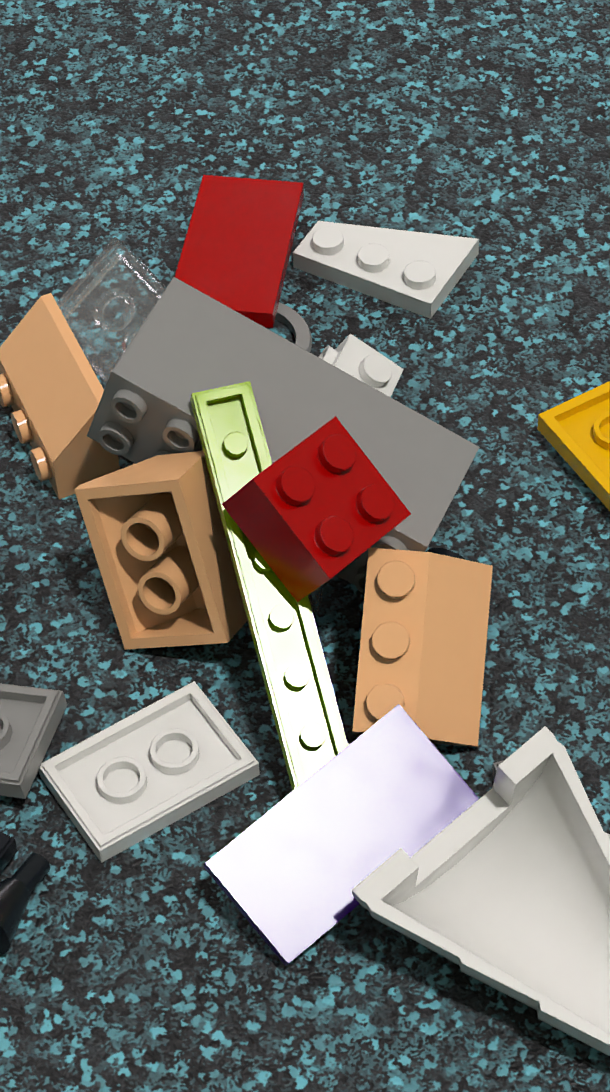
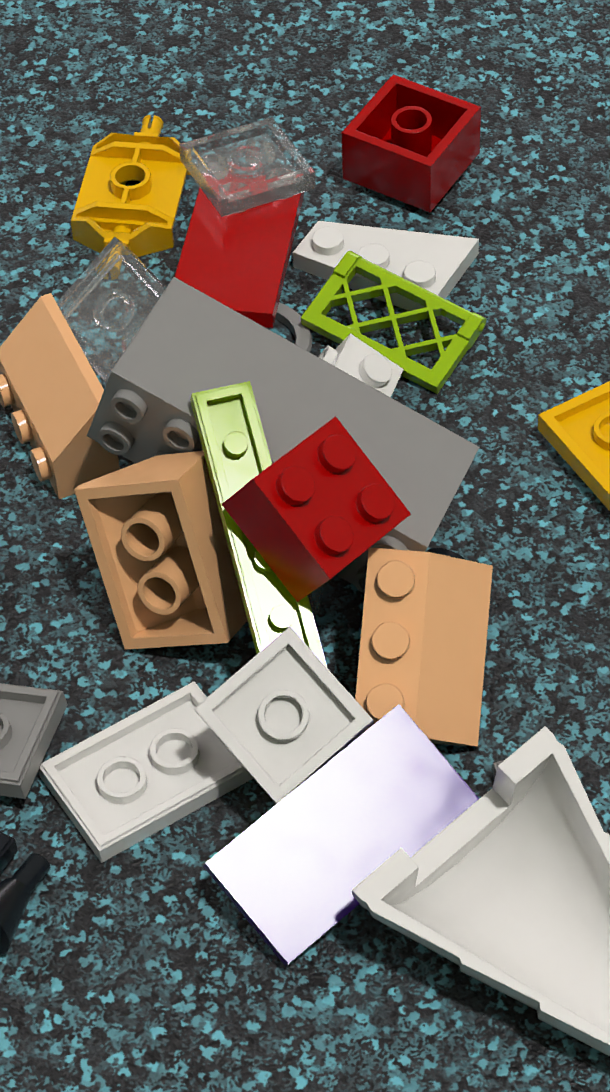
(137, 213): none -> yellow plate
(247, 166): none -> clear plate
(284, 715): none -> white plate
(411, 142): none -> red brick
(455, 344): none -> lime window

